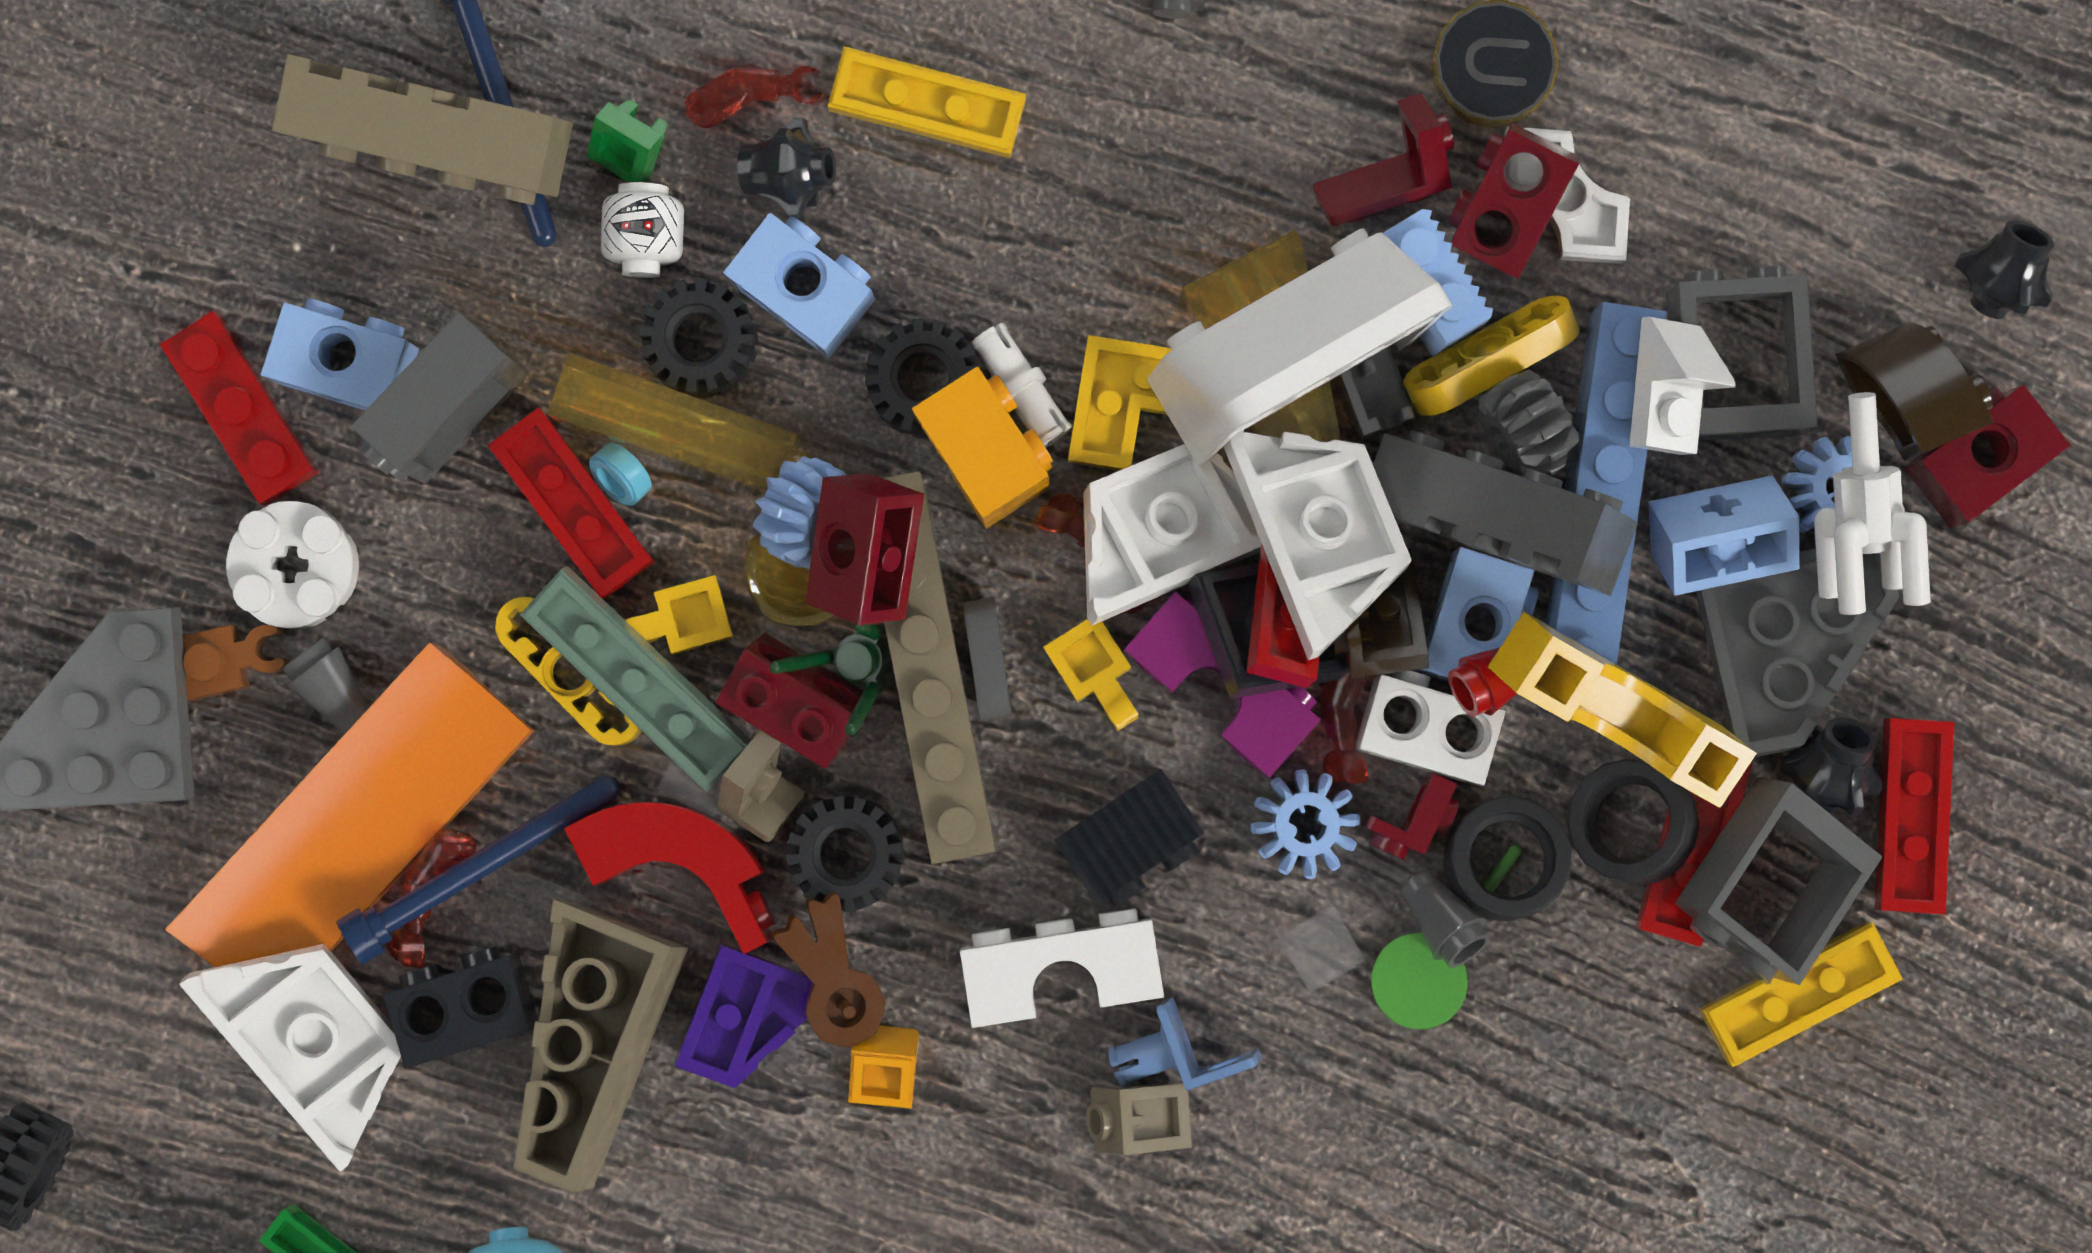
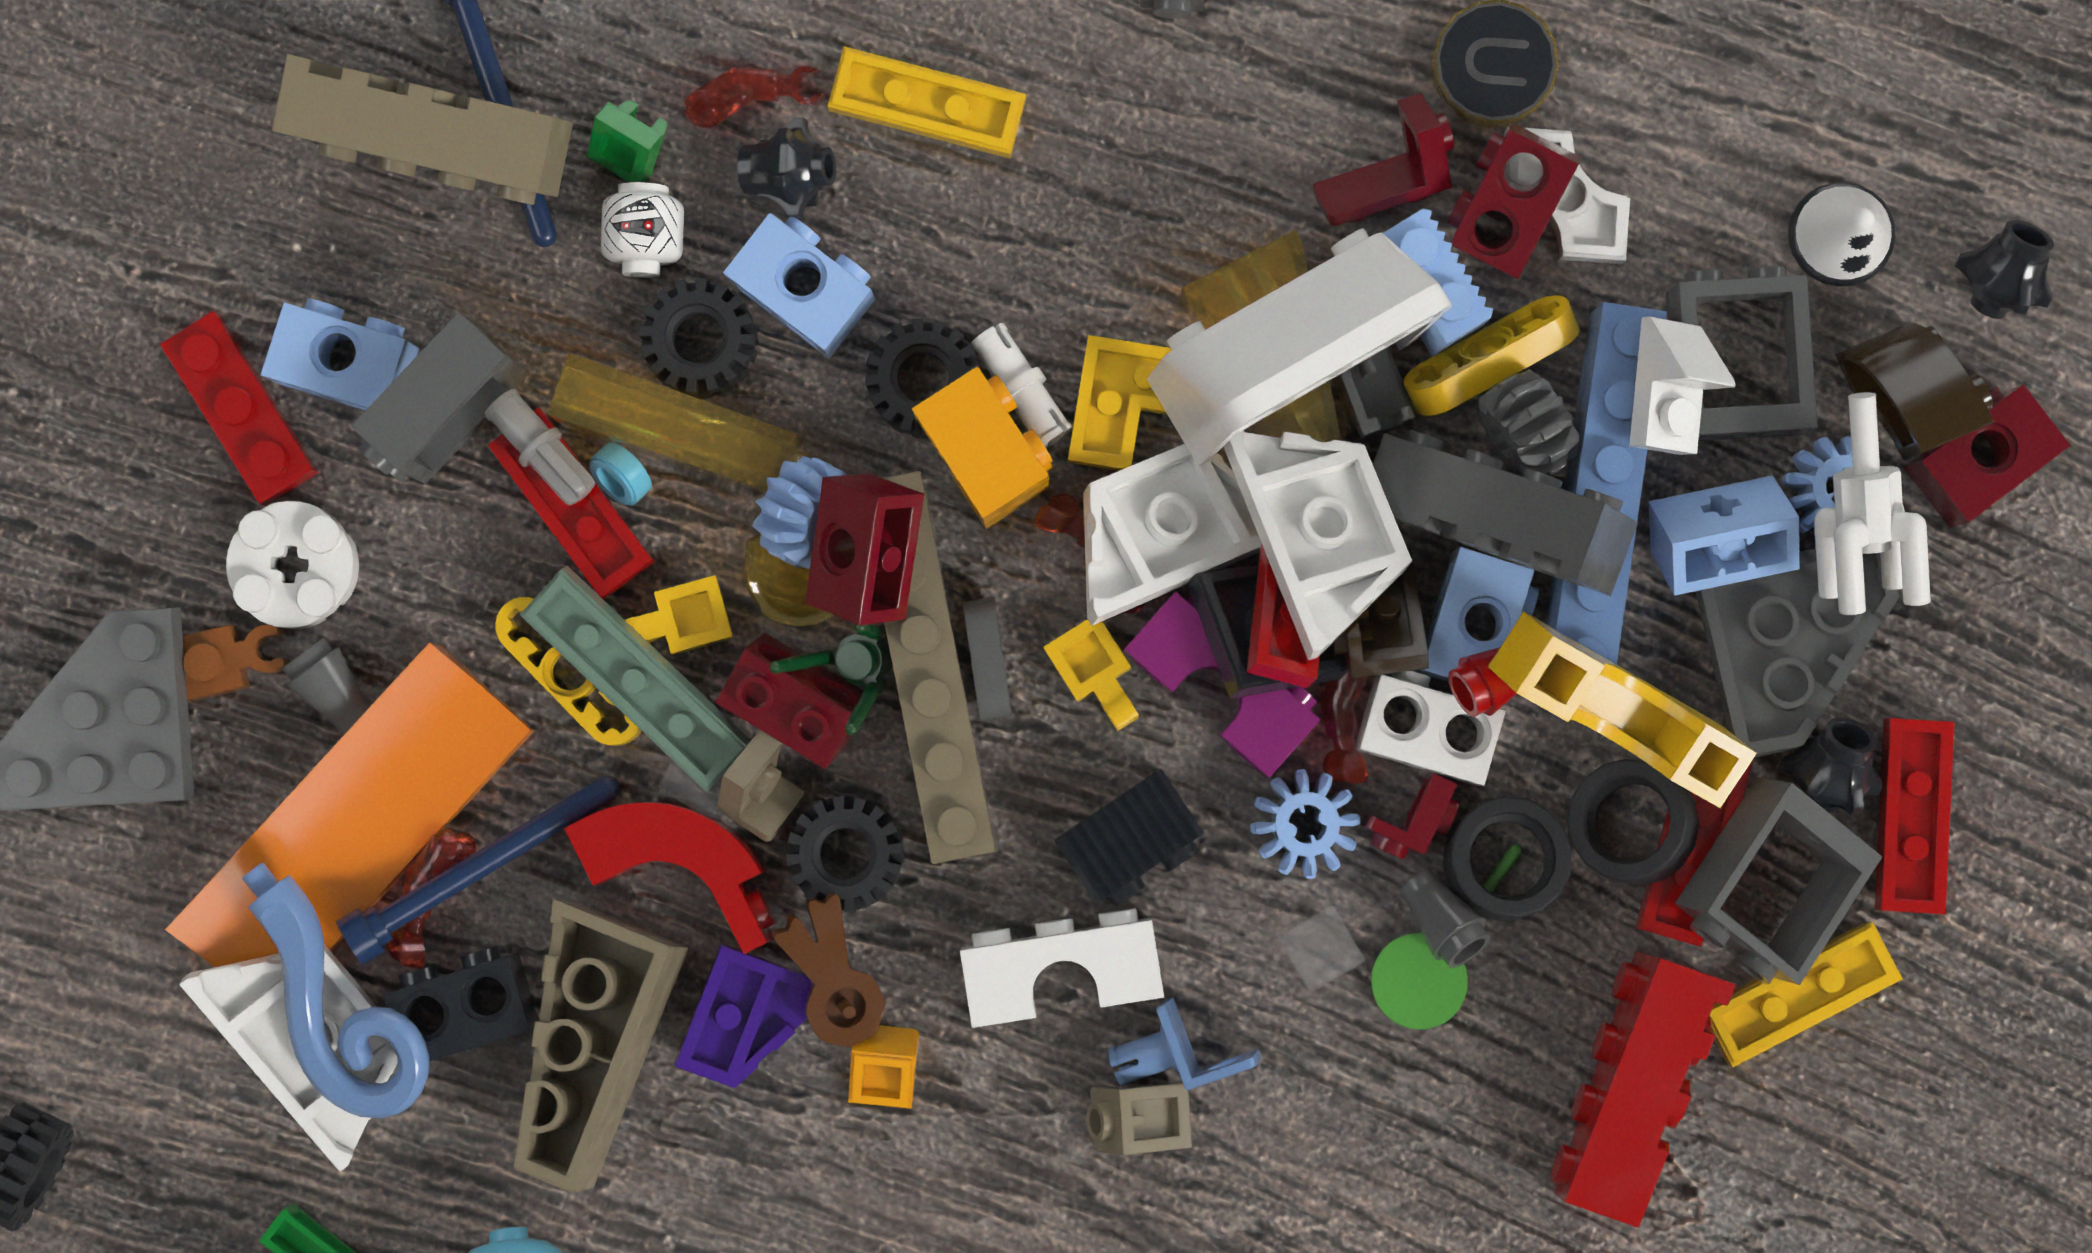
(298, 936): none -> medium blue plant
(540, 447): none -> light grey axle
(1637, 1086): none -> red wedge
(1841, 234): none -> white hat

